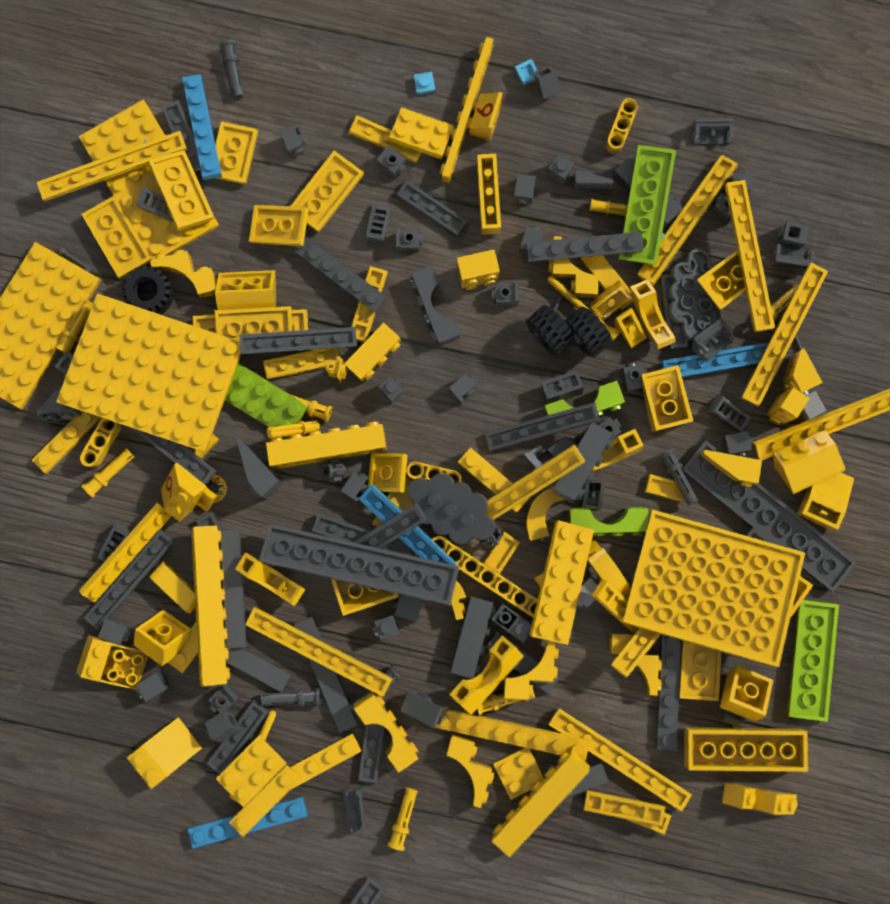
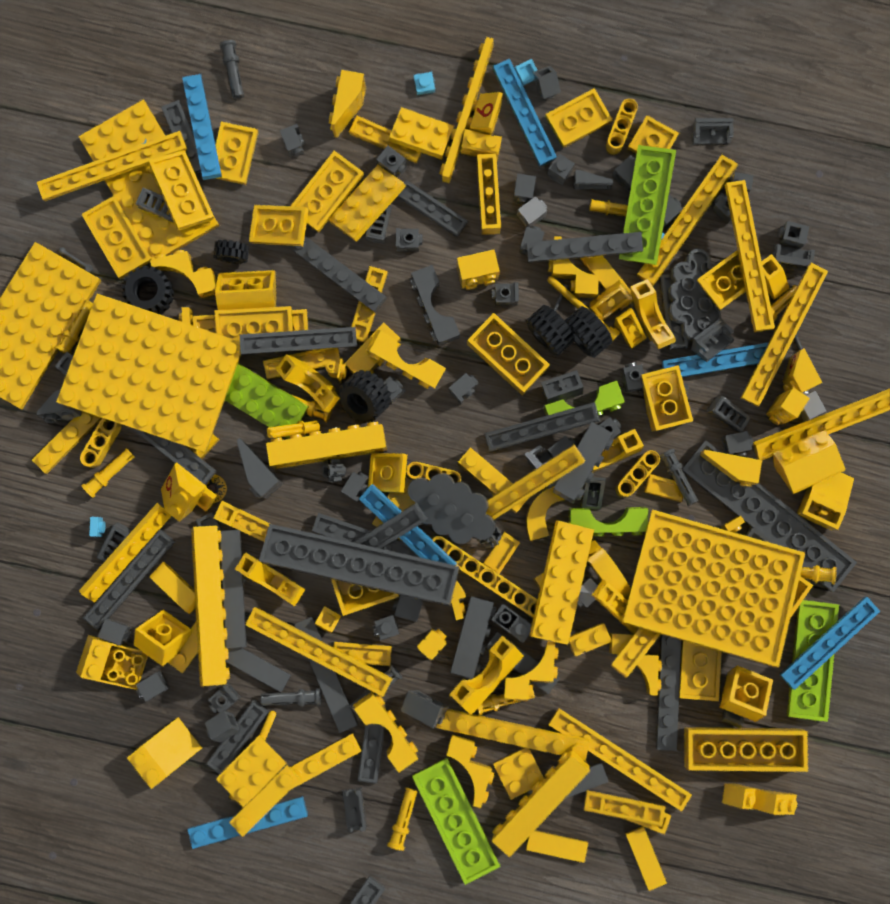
(97, 526): none -> medium azure plate
(186, 316): none -> yellow plate
(231, 251): none -> black tyre
(242, 521): none -> yellow slope
(310, 380): none -> yellow arch
(327, 620): none -> yellow plate
(347, 101): none -> yellow slope
(364, 396): none -> black tyre
(366, 652): none -> yellow tile
(367, 203): none -> yellow plate
(385, 348): none -> yellow arch
(432, 643): none -> yellow brick
(456, 821): none -> lime plate
(480, 143): none -> yellow brick
(508, 354): none -> yellow brick
(524, 112): none -> dark azure plate
(532, 212): none -> light grey brick
(557, 846): none -> yellow tile
(578, 118): none -> yellow plate
(589, 639): none -> yellow brick
(641, 465): none -> yellow beam
(646, 858): none -> yellow tile
(653, 134): none -> yellow plate
(734, 524): none -> yellow plate
(774, 277): none -> yellow slope
(819, 574): none -> yellow pin
(829, 643): none -> dark azure plate

